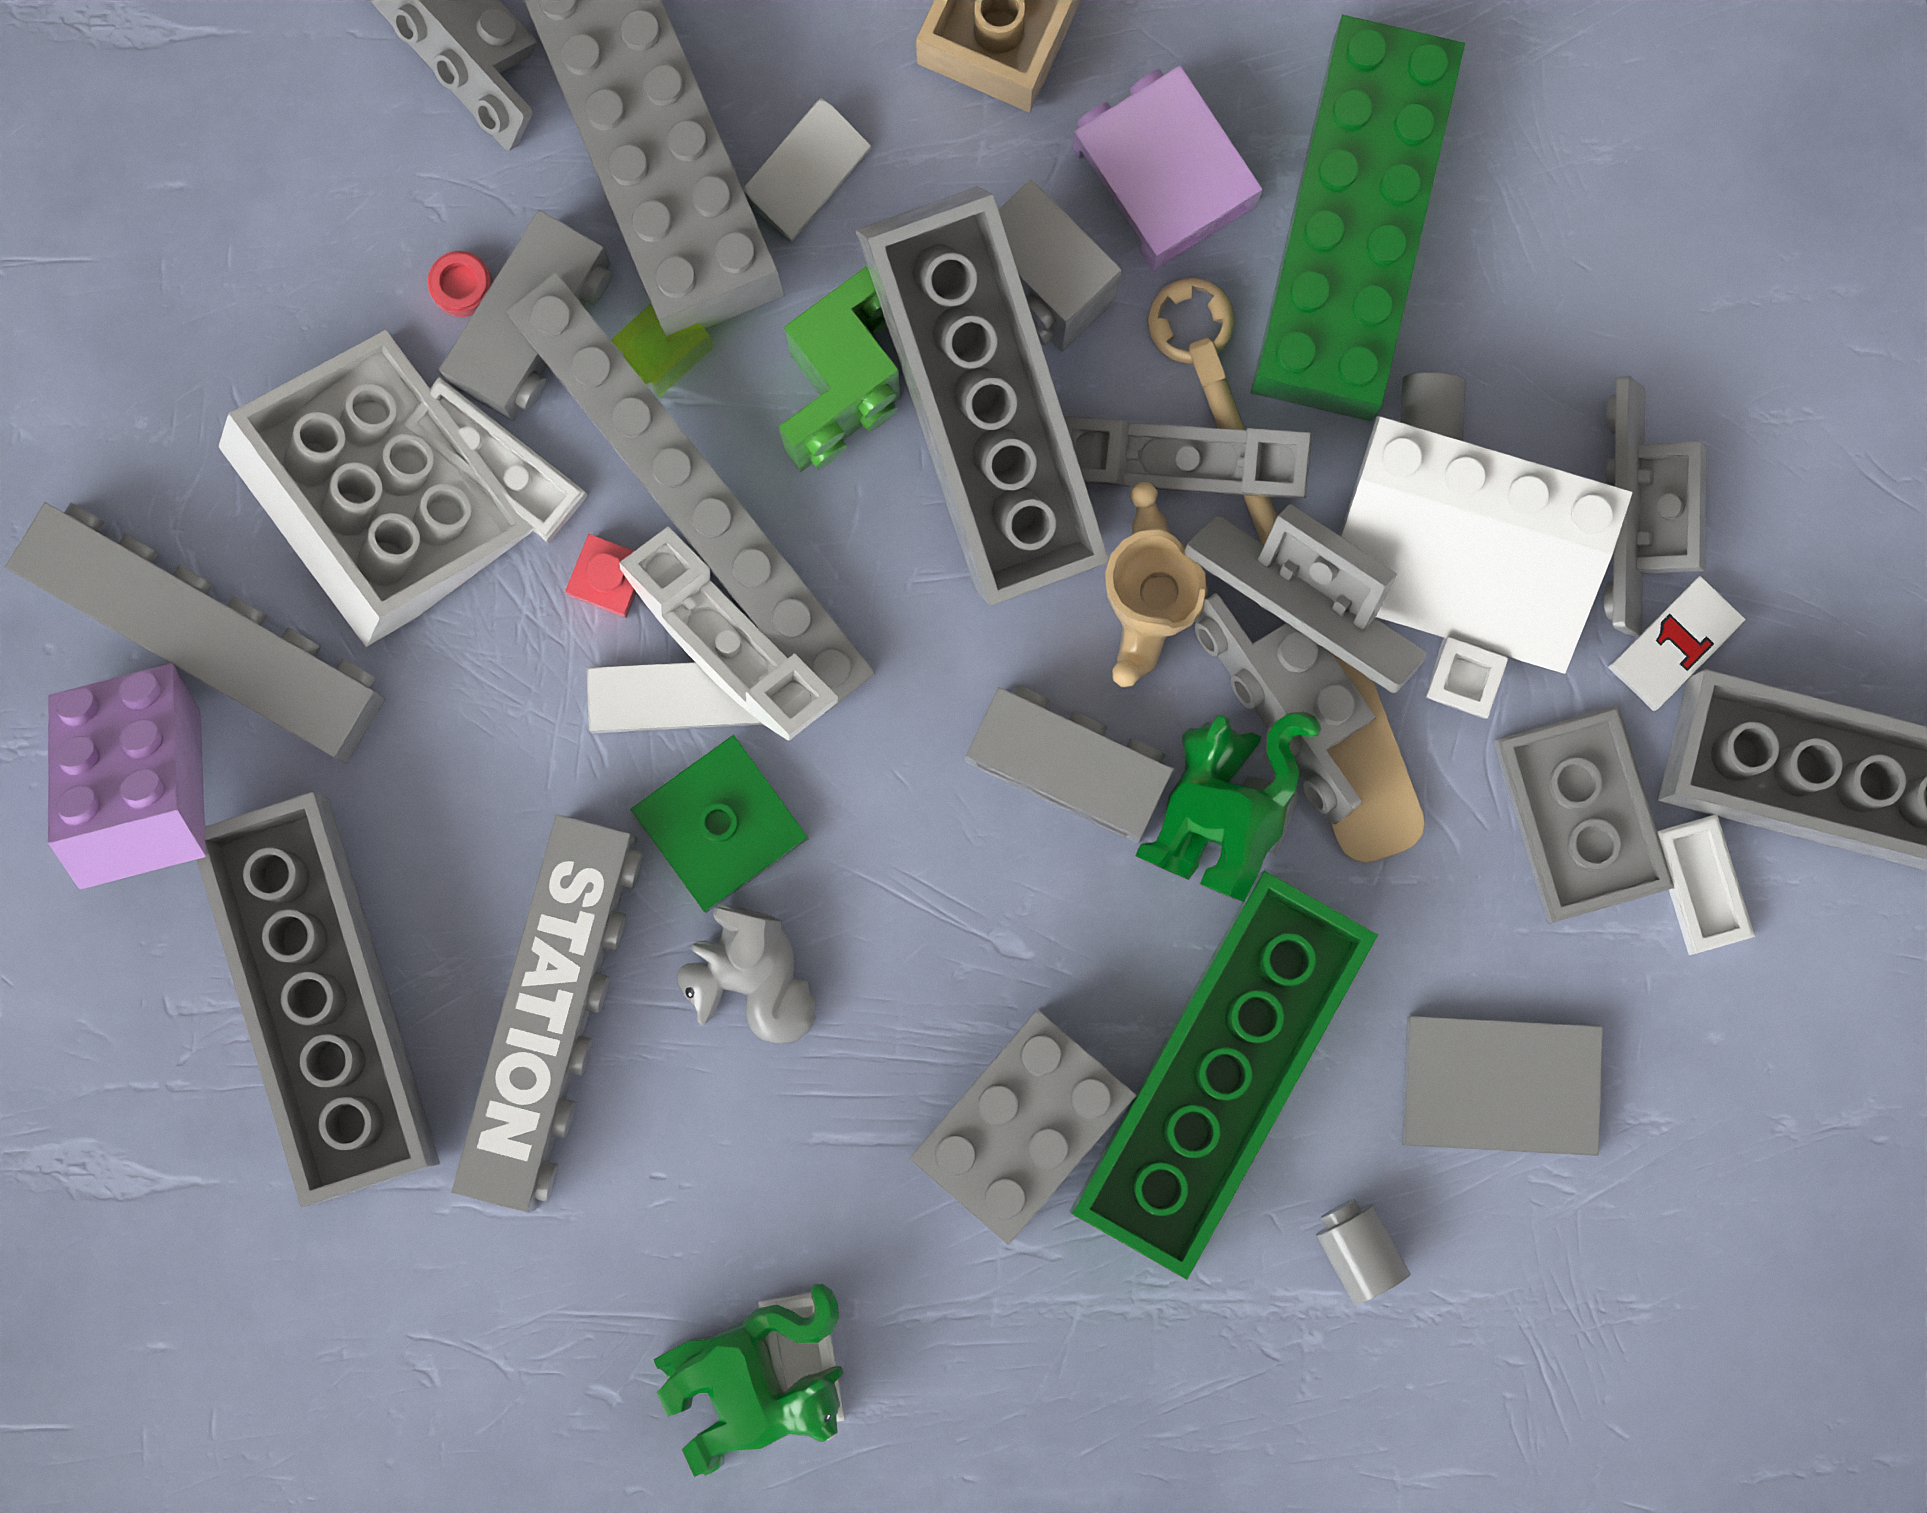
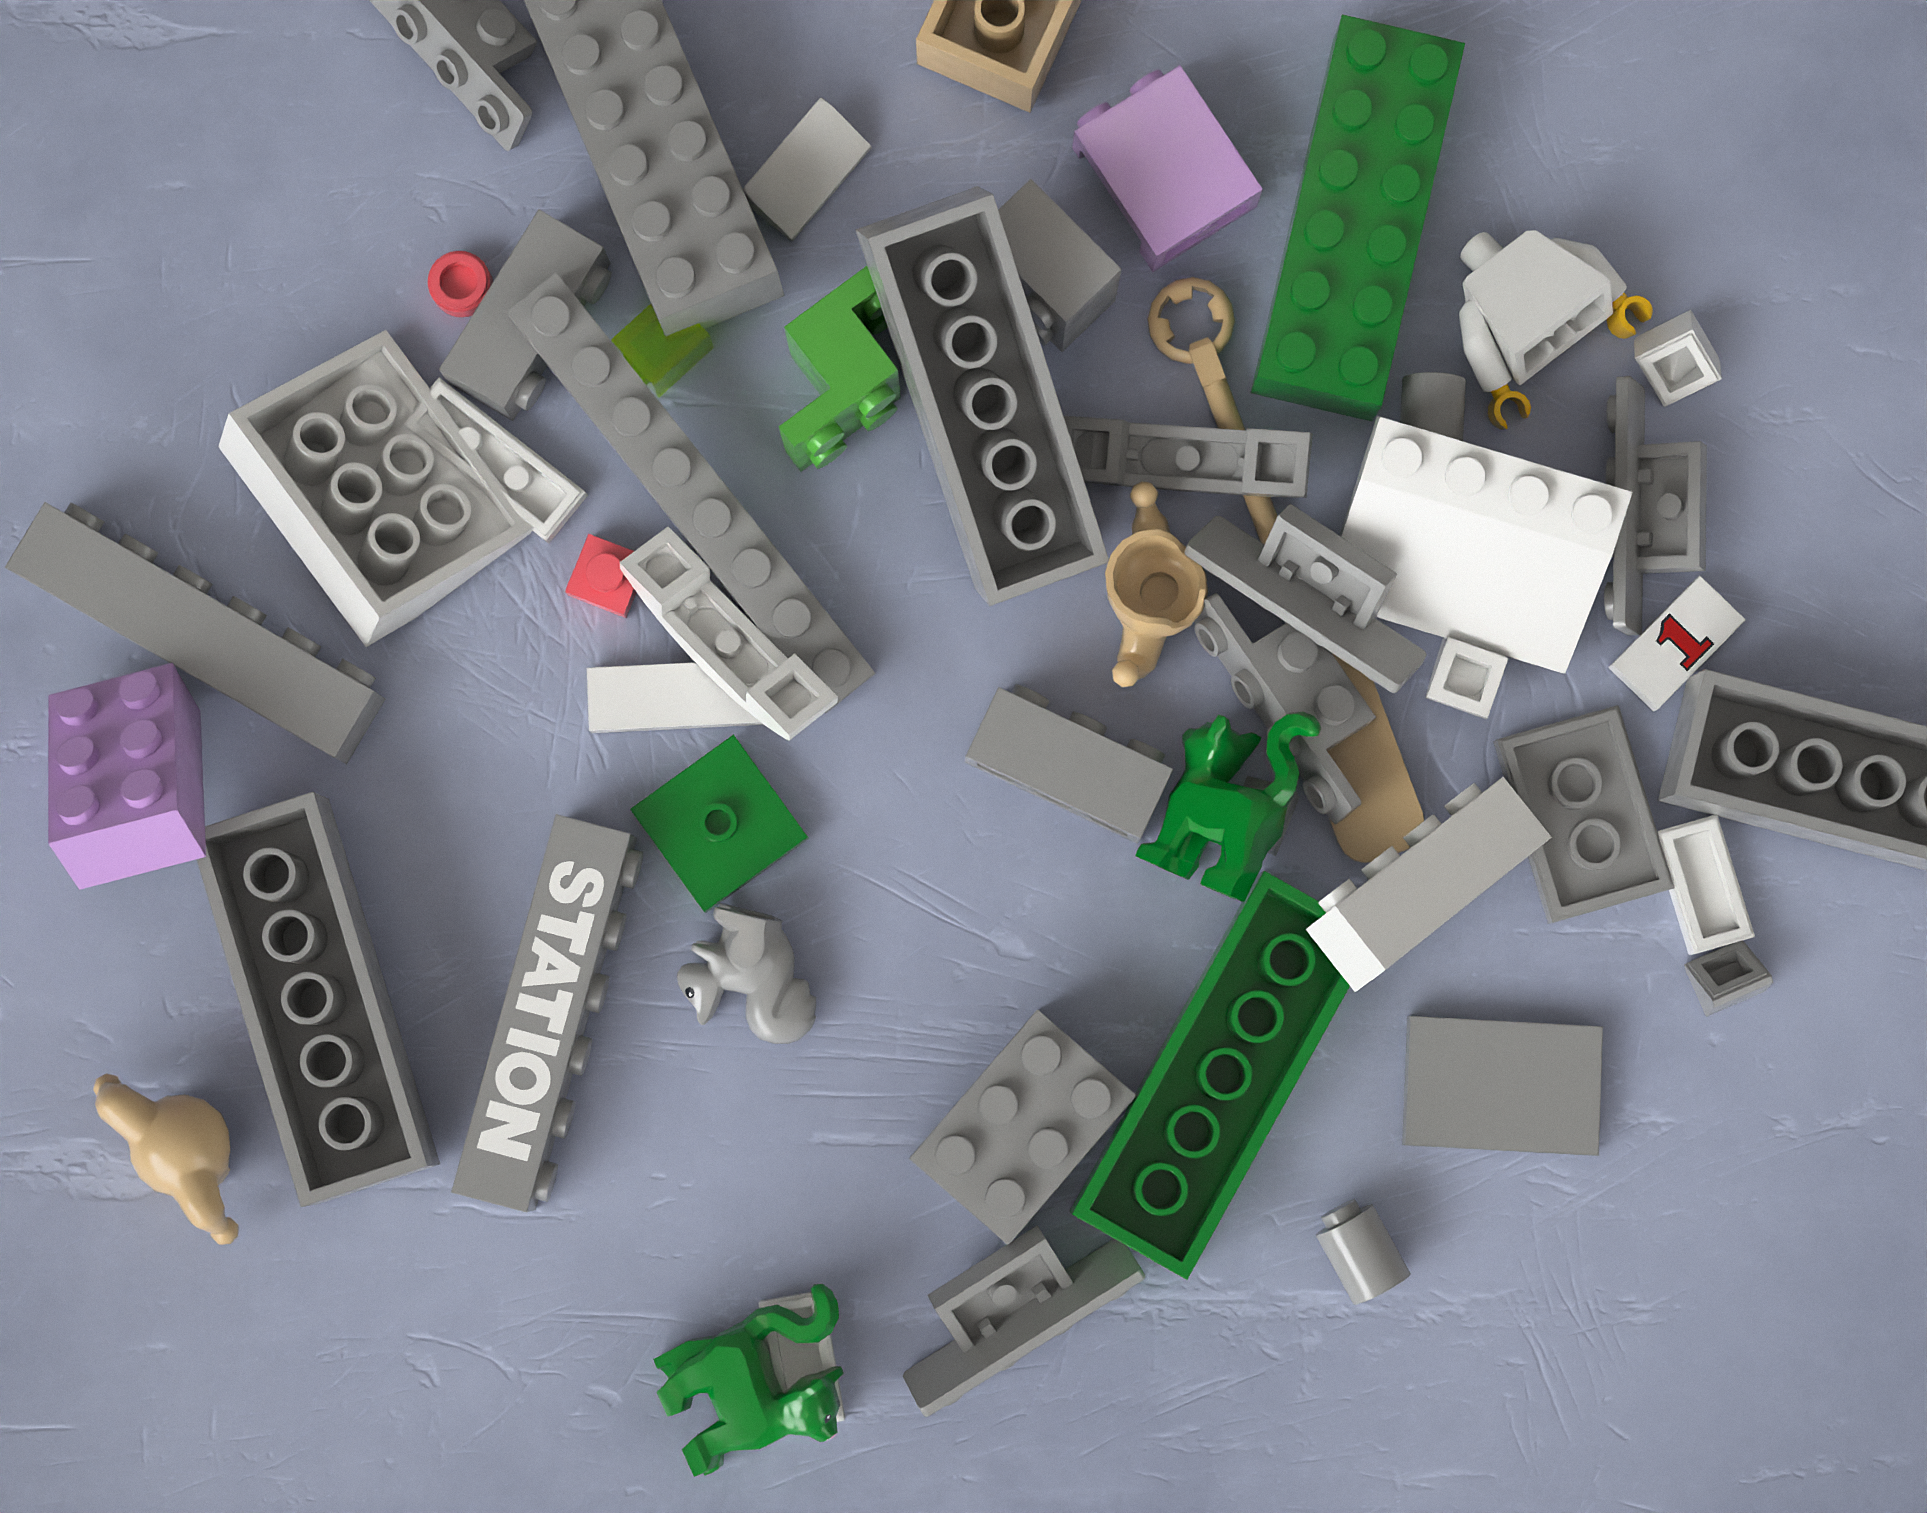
(176, 1149): none -> tan piece
(1010, 1309): none -> light grey bracket
(1428, 883): none -> white brick
(1533, 306): none -> white torso
(1677, 358): none -> white slope
(1727, 977): none -> light grey slope

